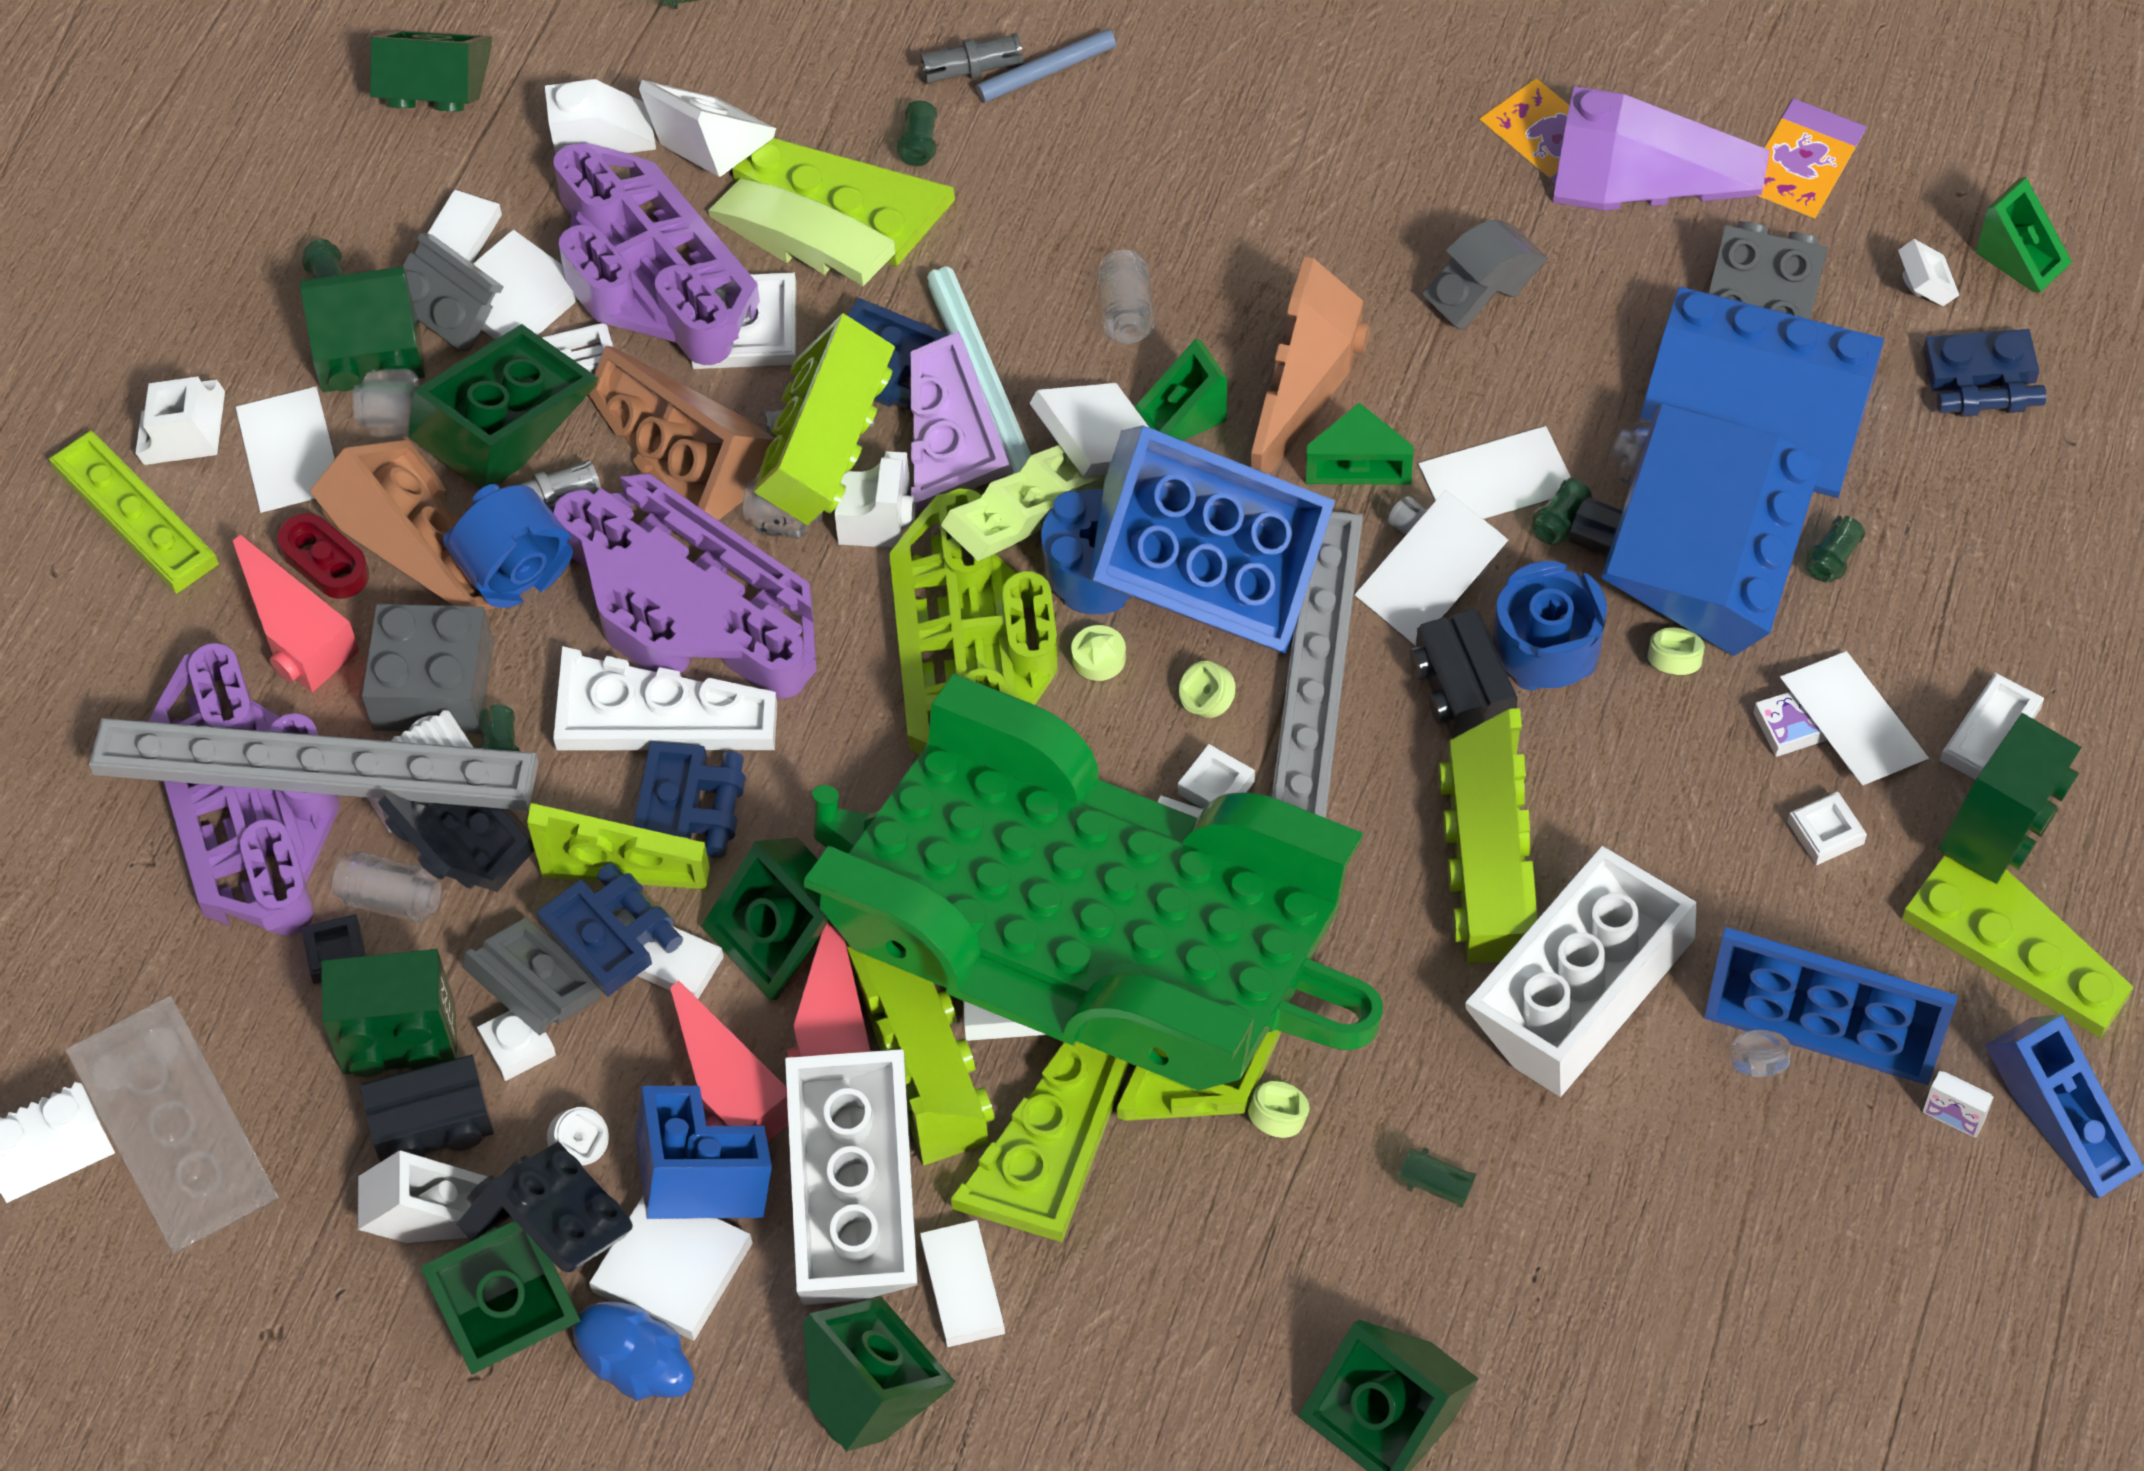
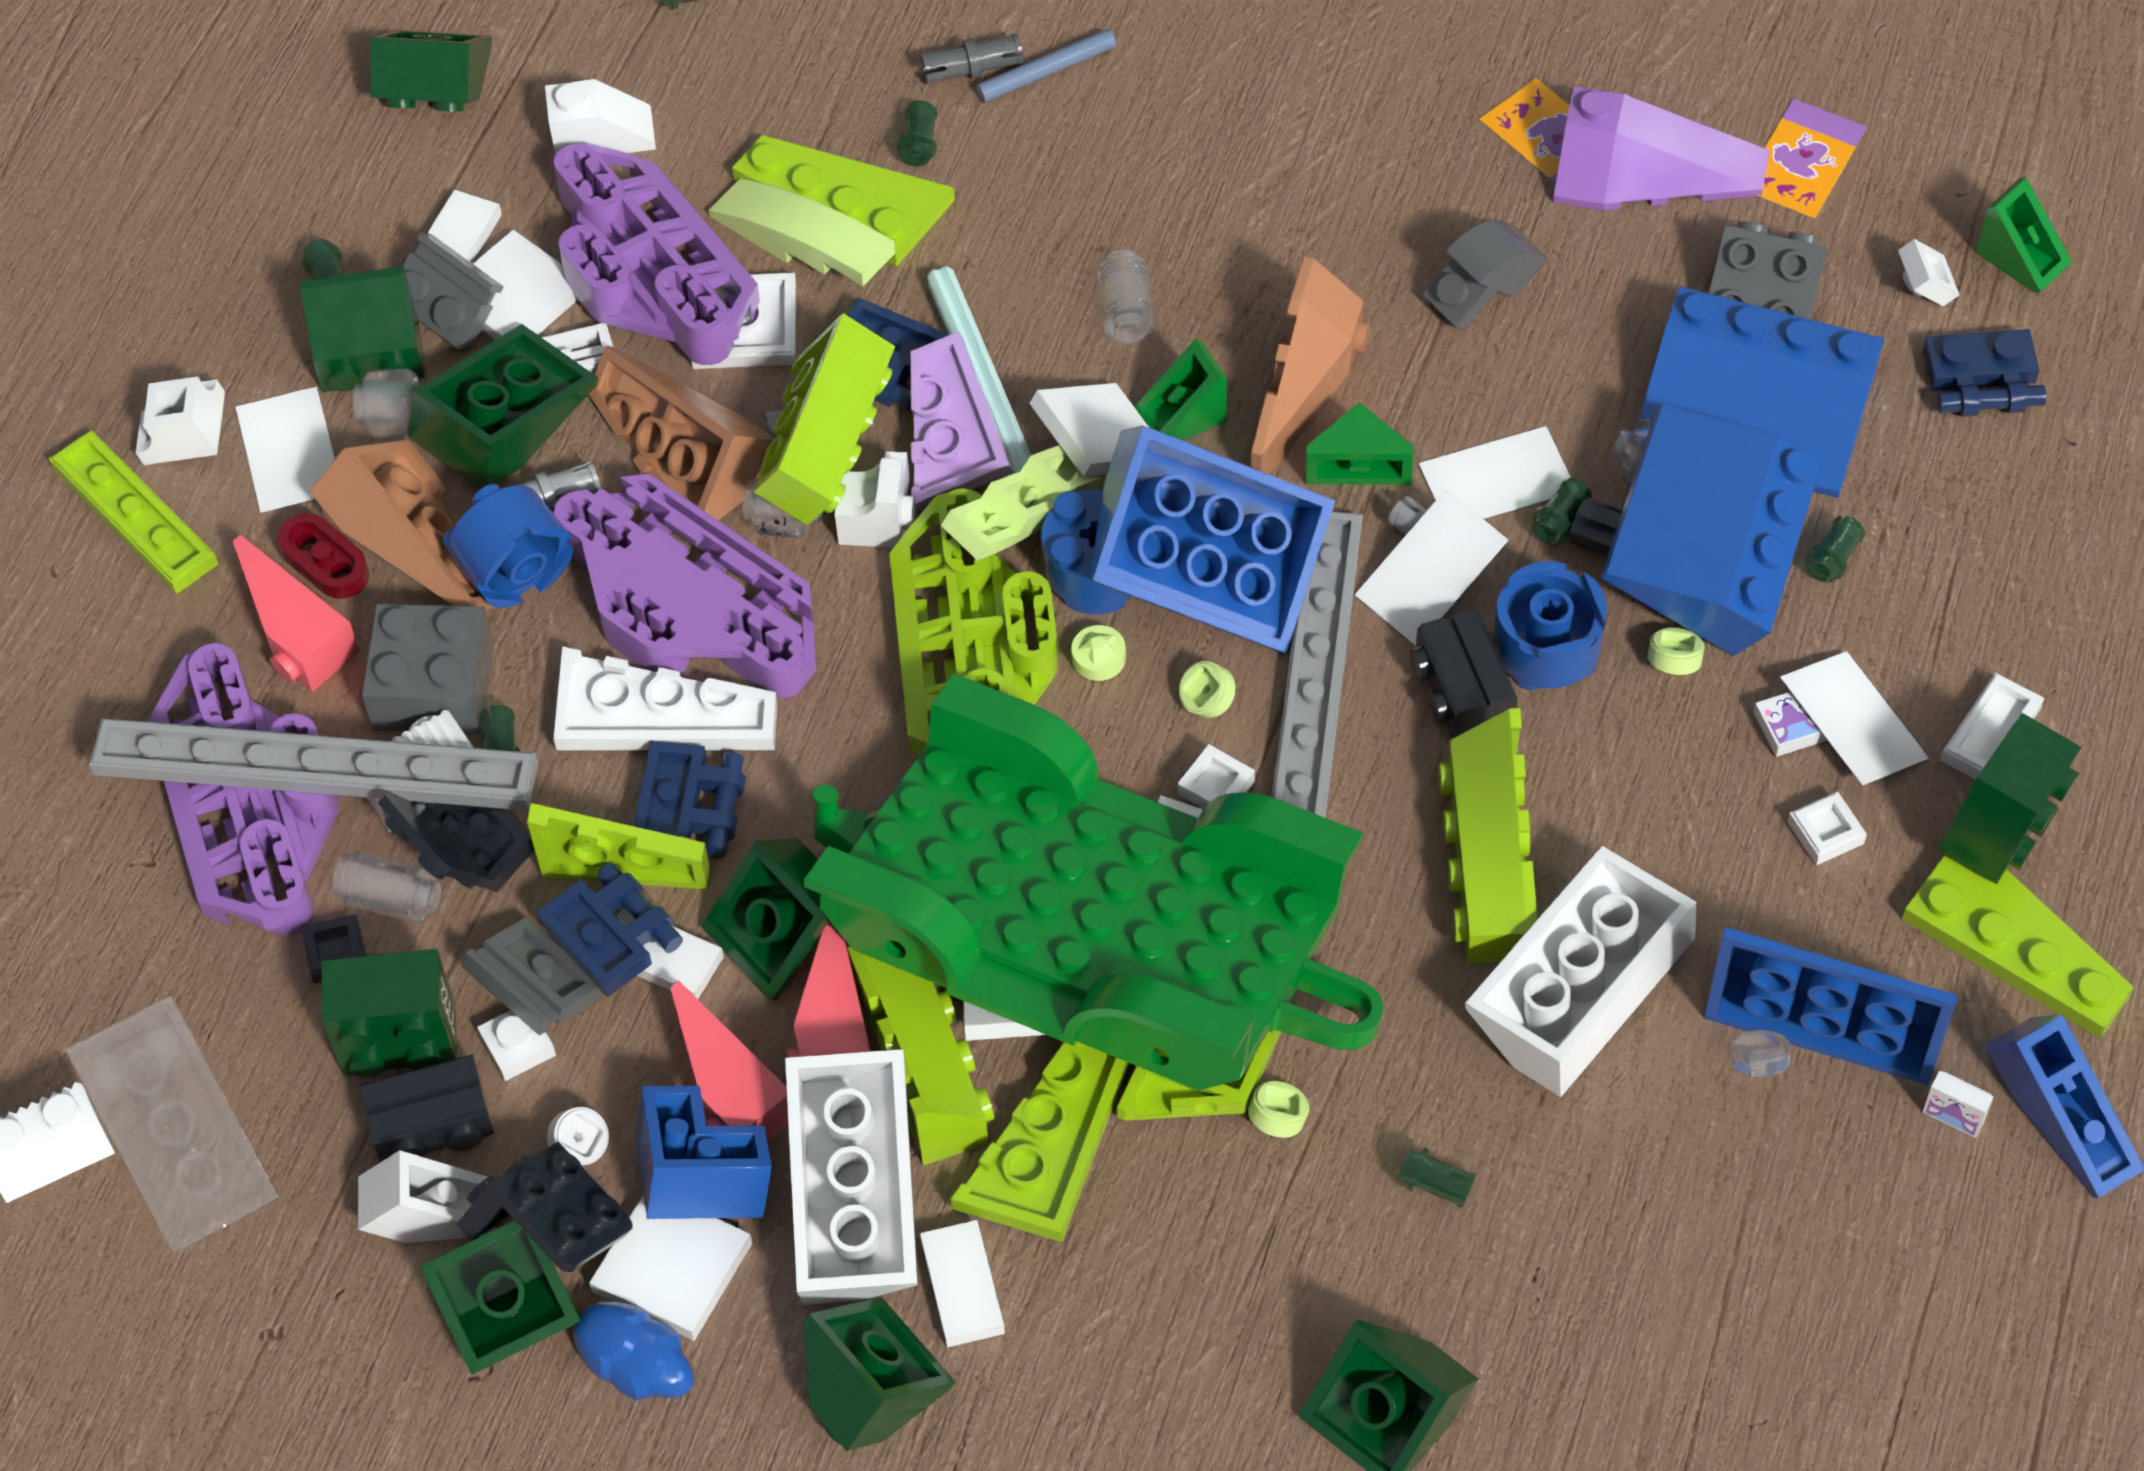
(703, 127): white slope -> none

